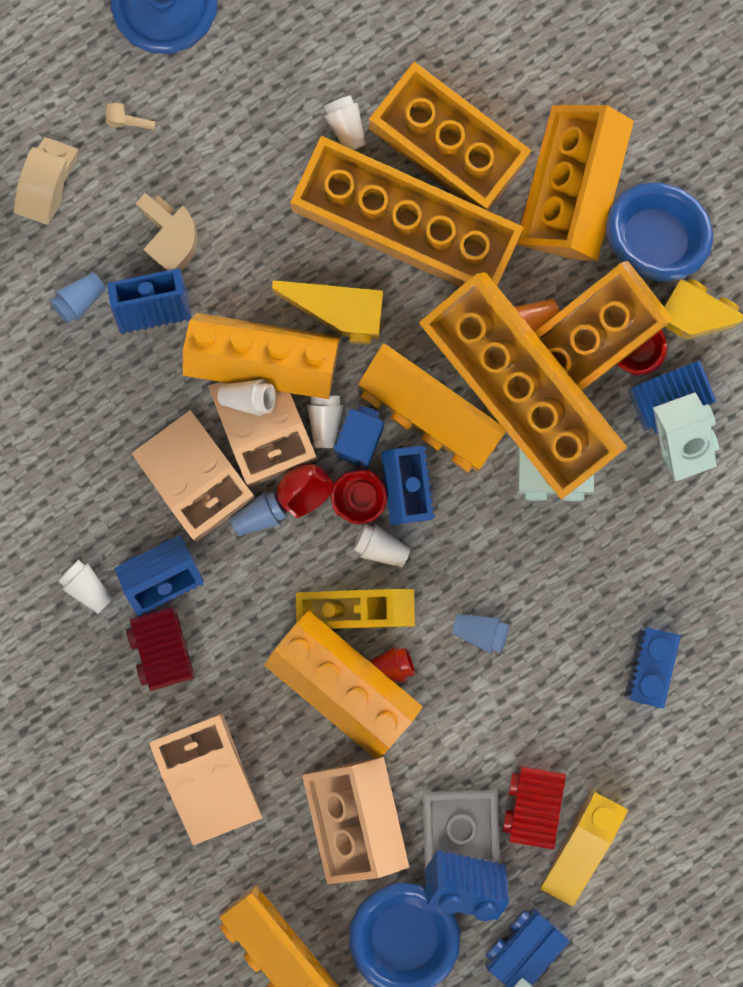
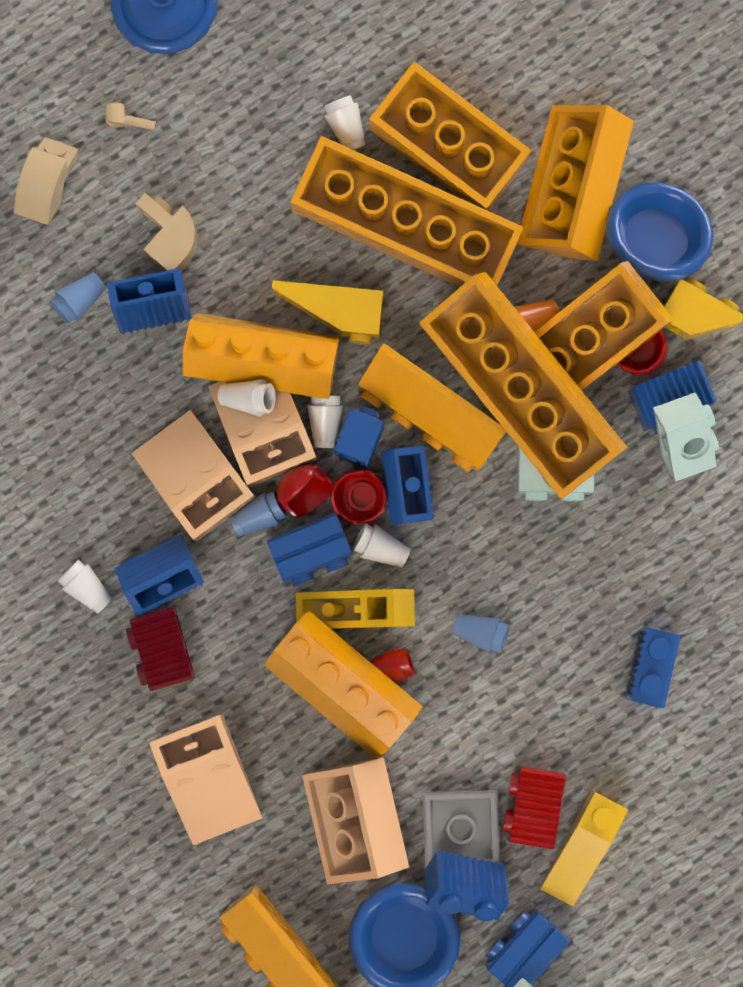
(310, 549): none -> blue brick

